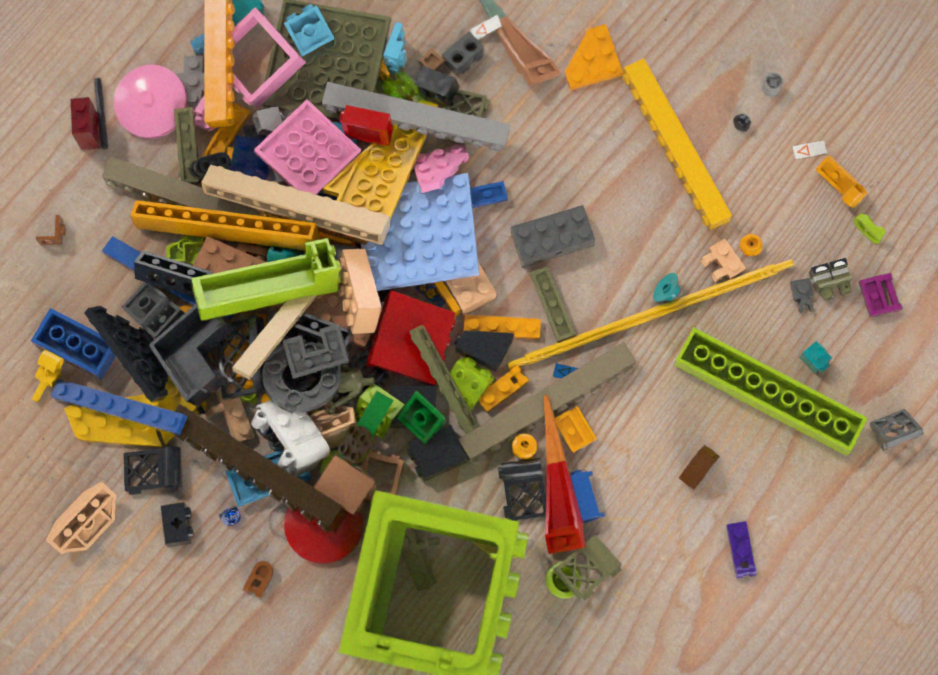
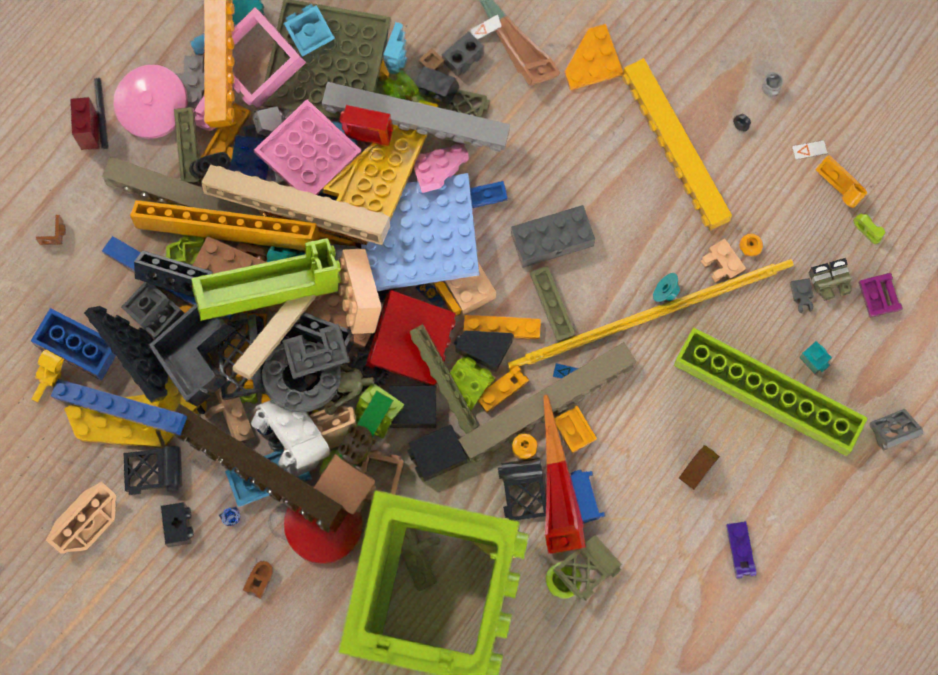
(421, 418): green slope -> none

